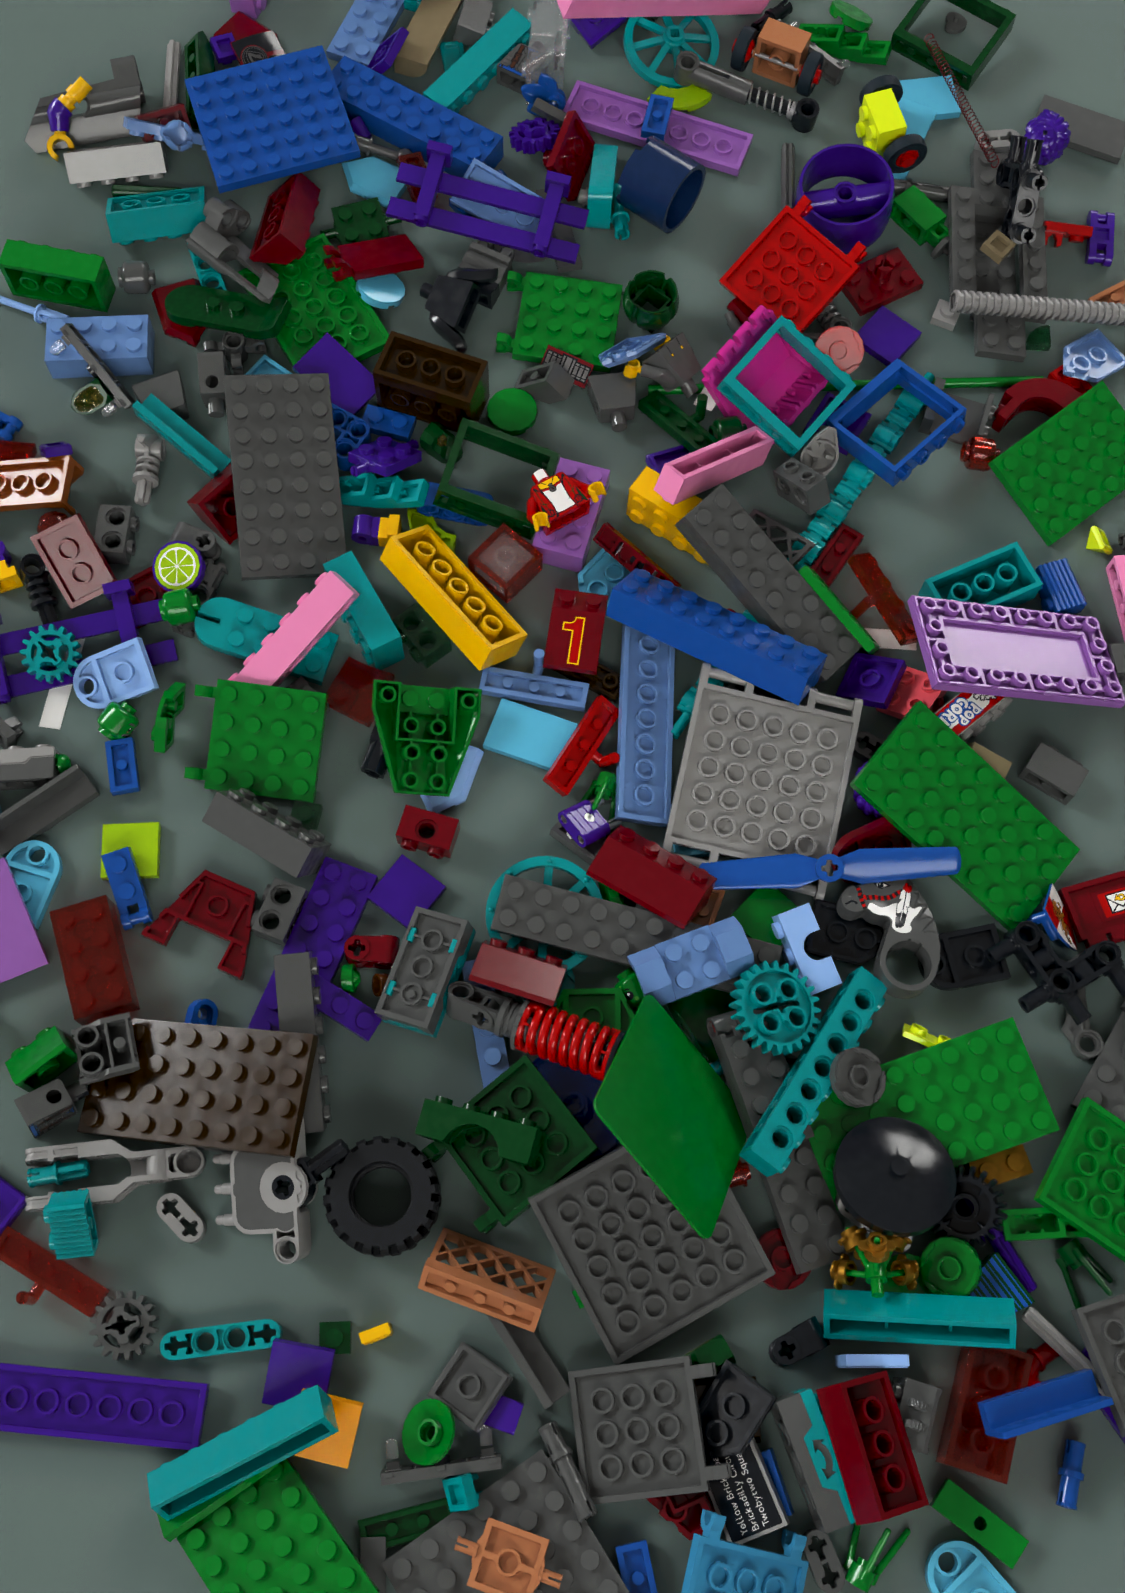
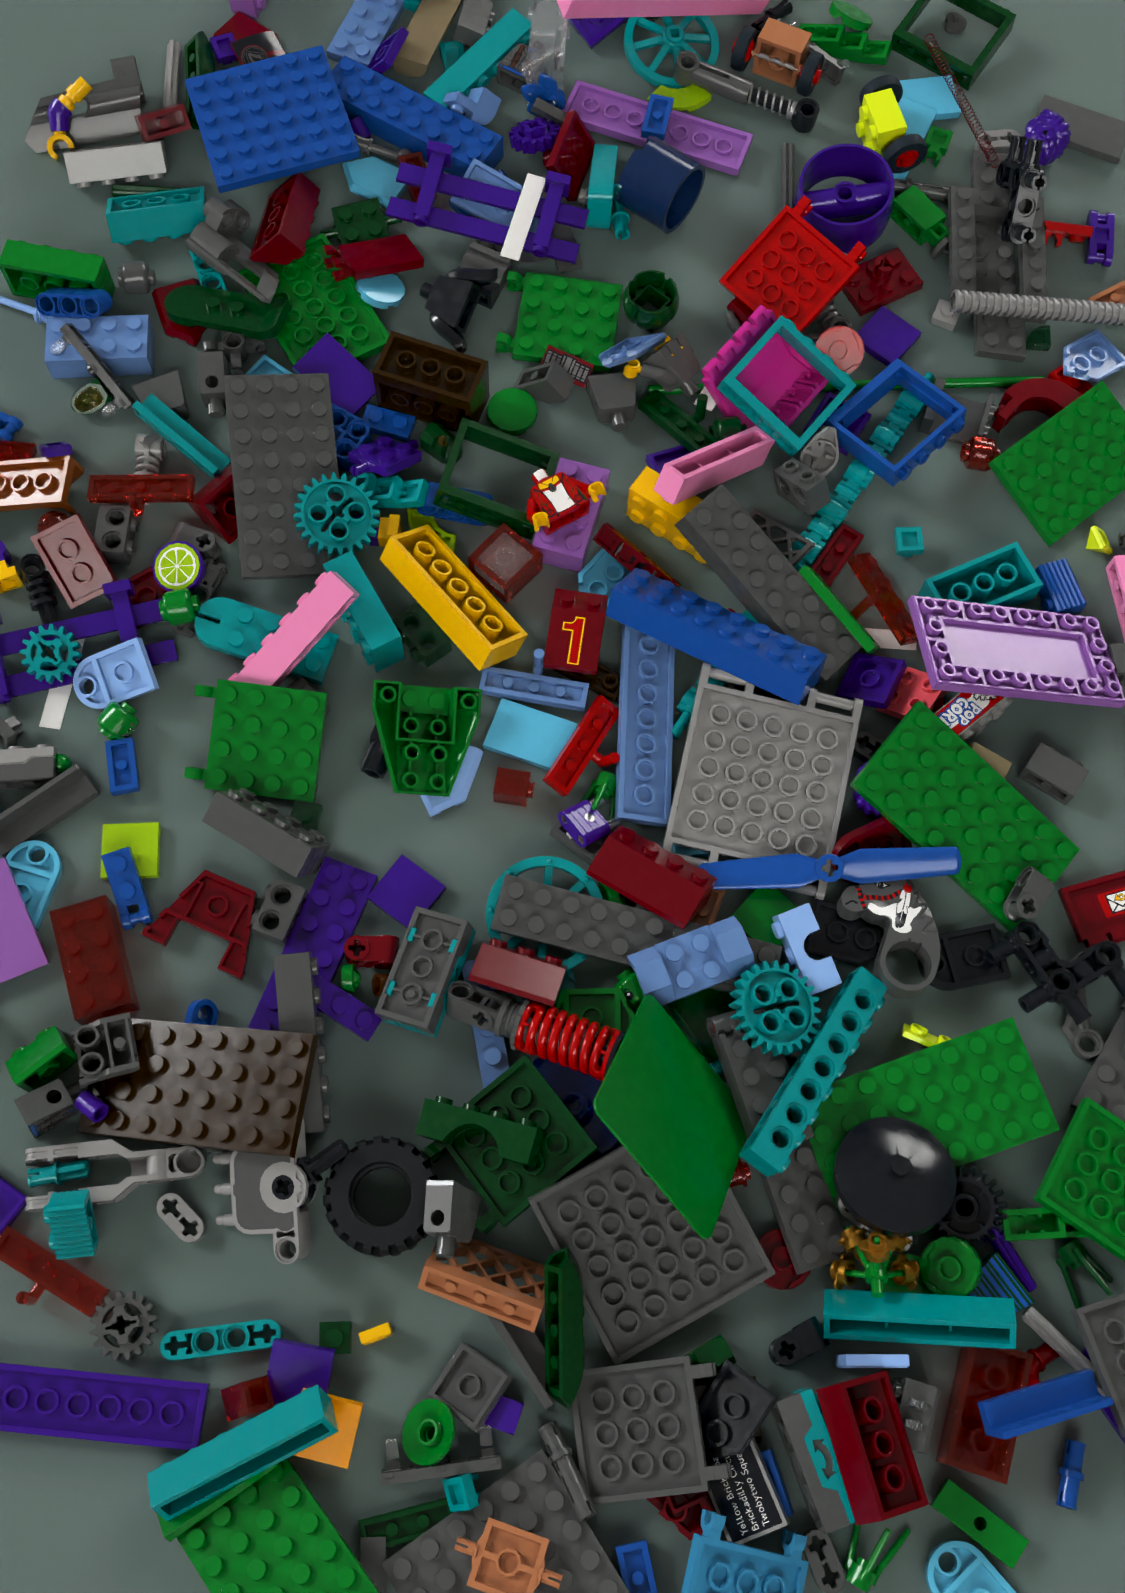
(63, 305): none -> blue beam
(91, 1106): none -> dark purple hinge
(141, 489): none -> clear red plate
(169, 708): green plate -> none
(175, 133): medium blue plate -> none
(247, 1398): none -> clear red brick
(318, 500): none -> teal gear
(353, 690): clear red plate -> none
(416, 821): dark red brick -> none
(449, 1214): none -> dark grey torso
(478, 106): none -> medium blue brick
(513, 787): none -> clear red brick
(523, 217): none -> white sticker
(563, 1327): none -> dark green brick
(857, 1077): dark grey tile -> none
(908, 541): none -> teal tile
(937, 143): none -> green plate
(998, 246): dark tan plate -> none
(1004, 1165): pearl gold plate -> none
(1027, 895): none -> dark grey piece
(1055, 919): shield -> none

